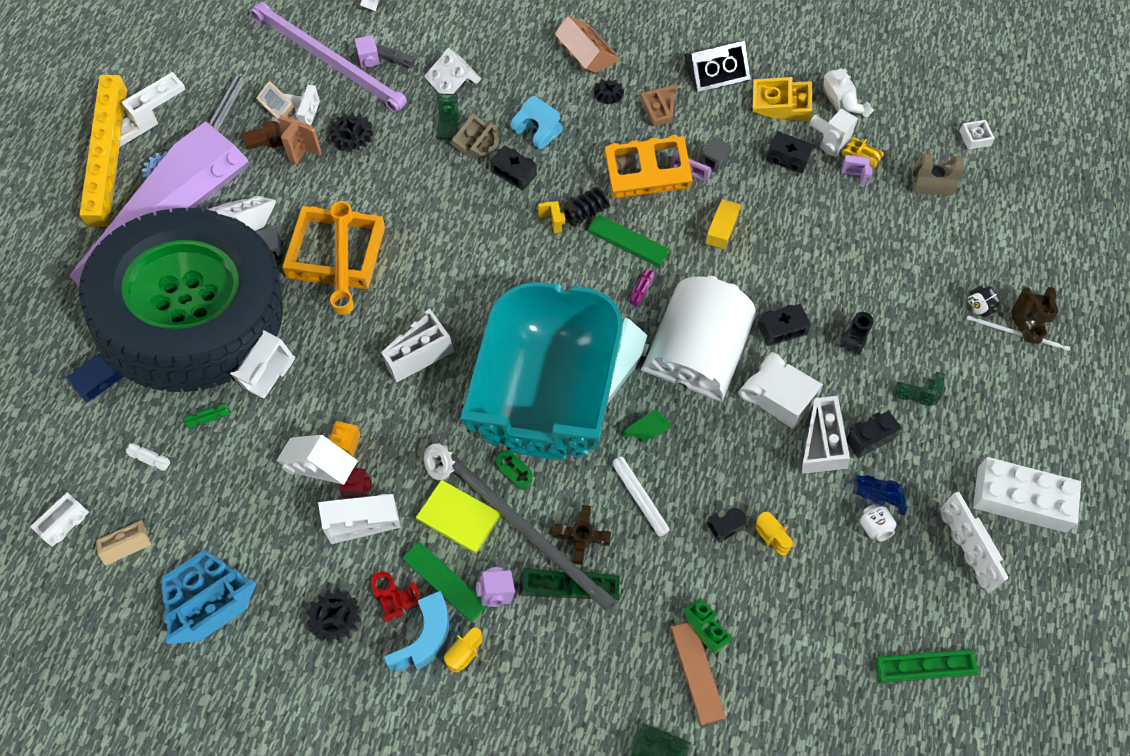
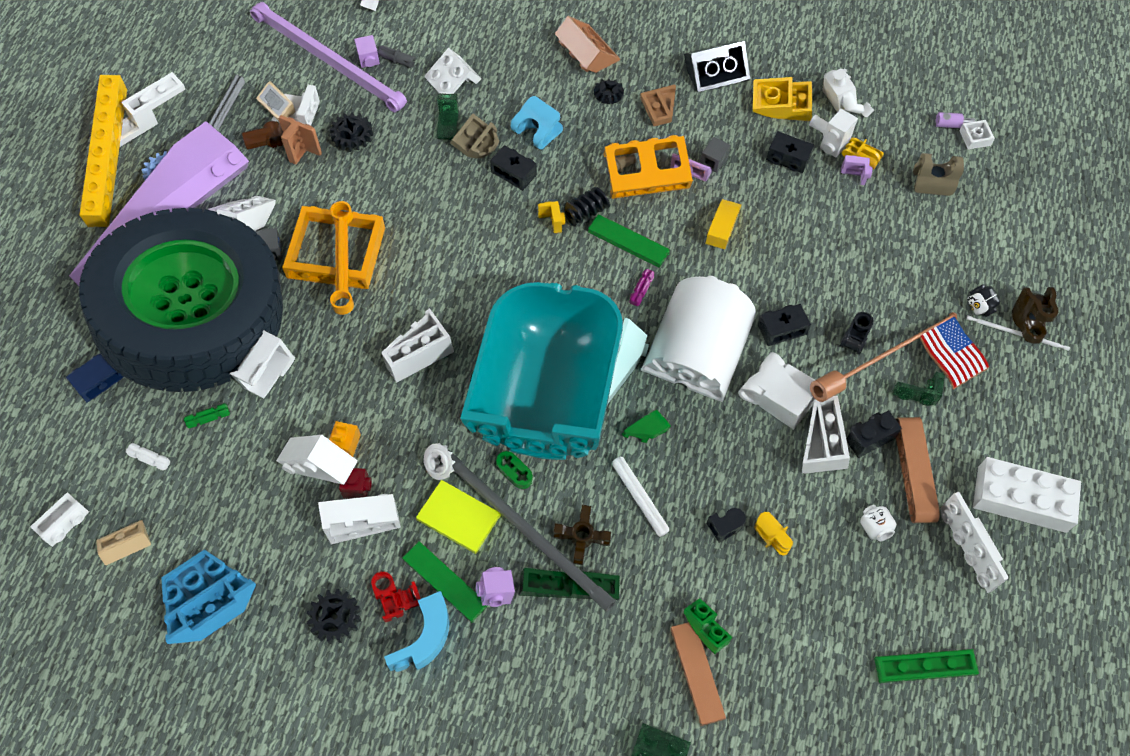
(463, 650): yellow arm -> none
(881, 492): clear blue wing -> none
(917, 471): none -> nougat beam
(945, 345): none -> flag
(951, 120): none -> lavender piece

